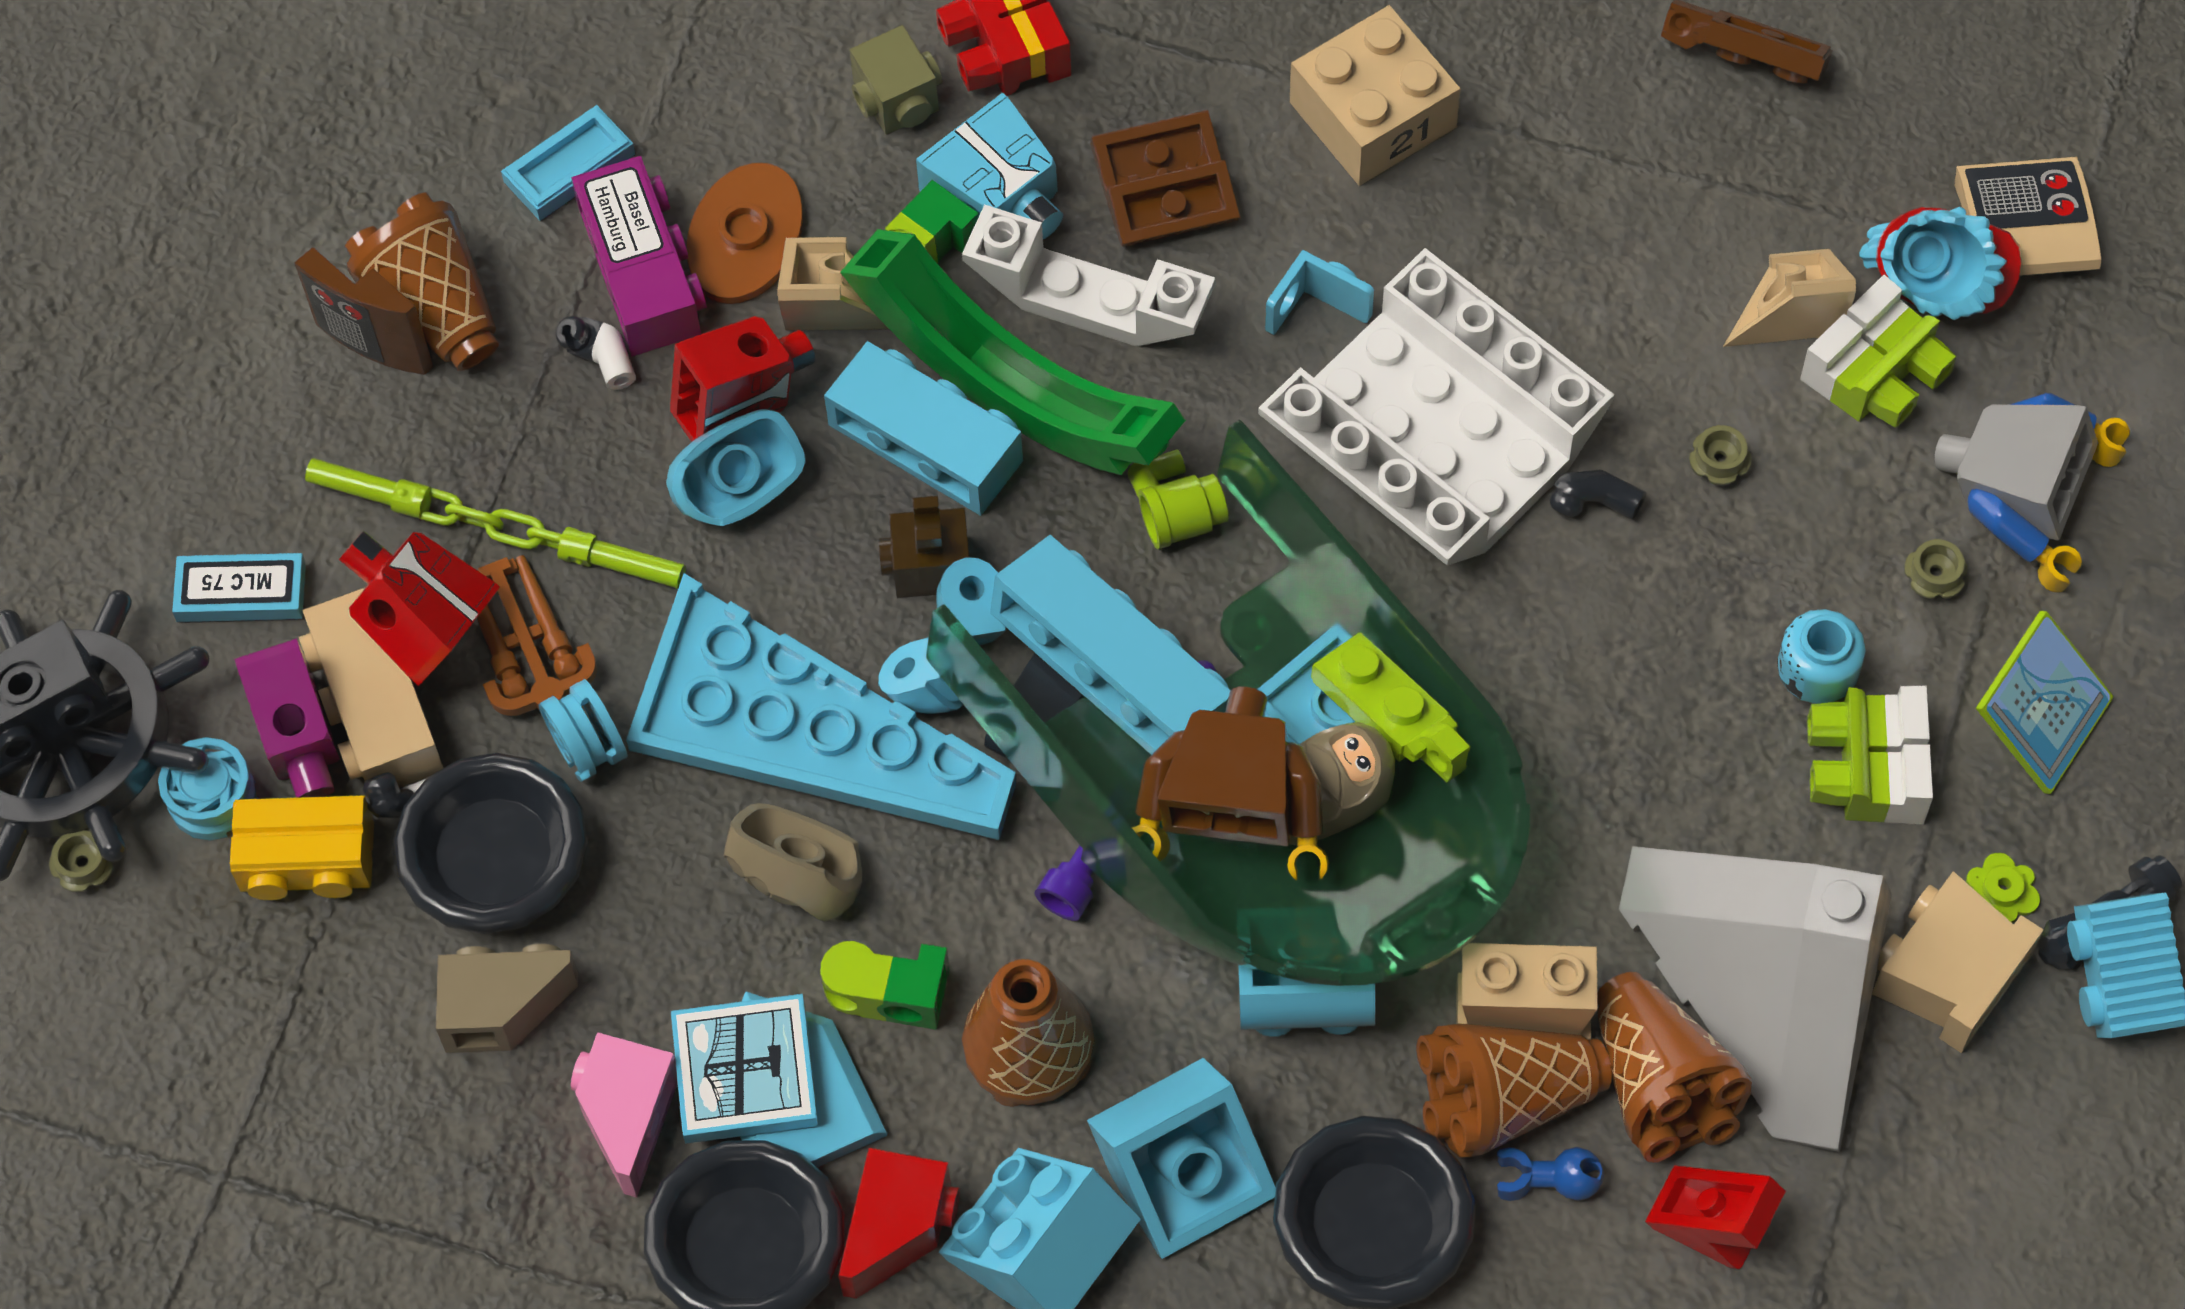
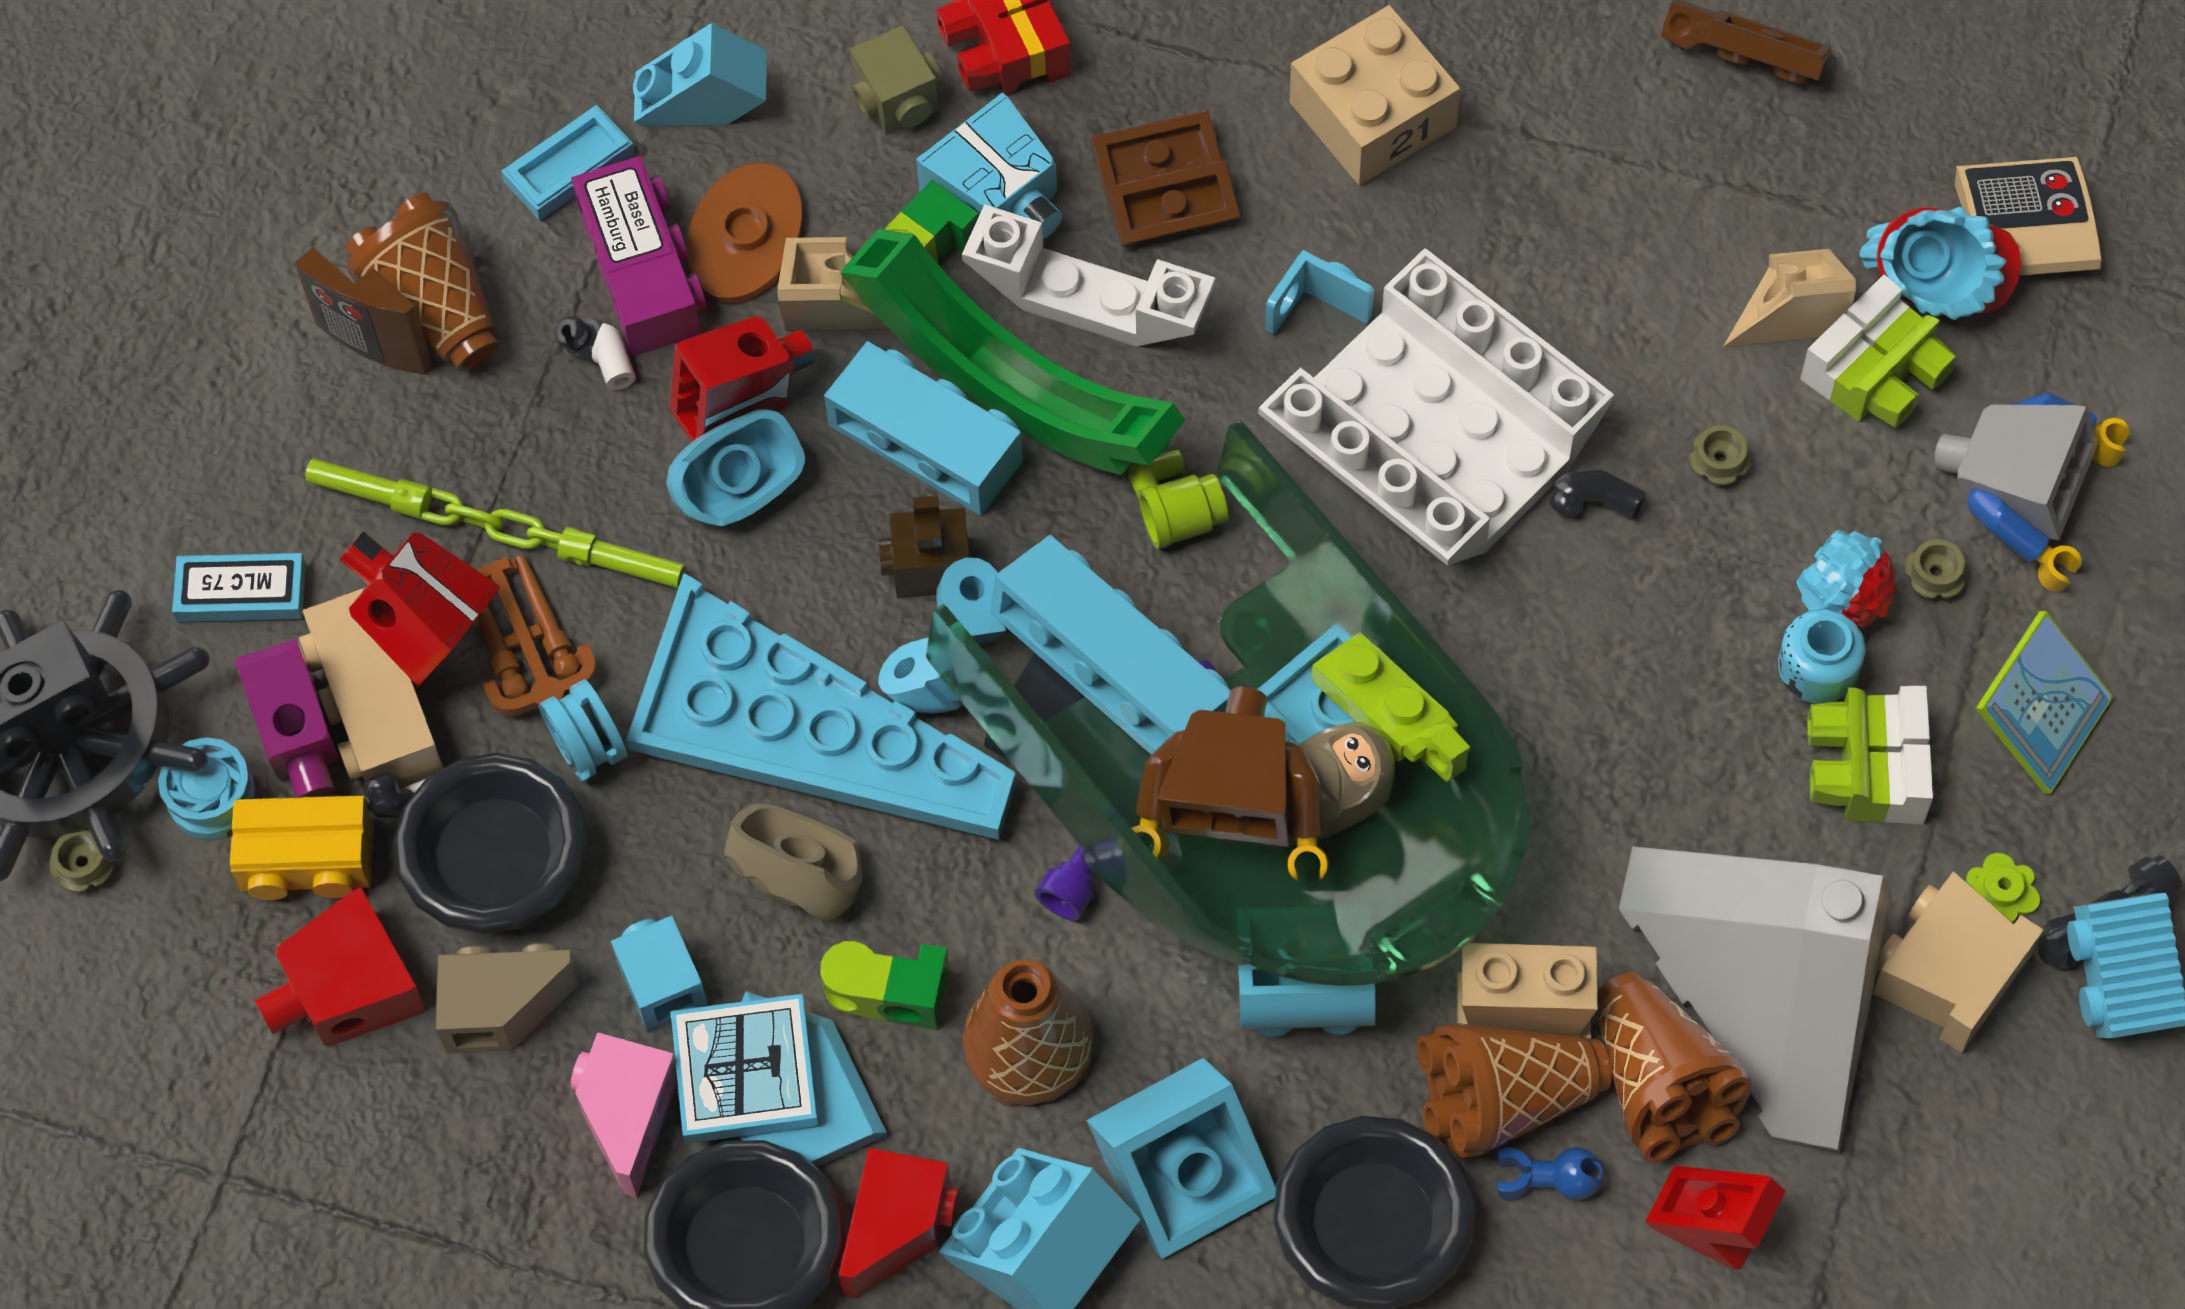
(341, 976): none -> red torso
(658, 971): none -> medium azure brick
(701, 81): none -> medium azure slope
(1850, 578): none -> medium azure piece

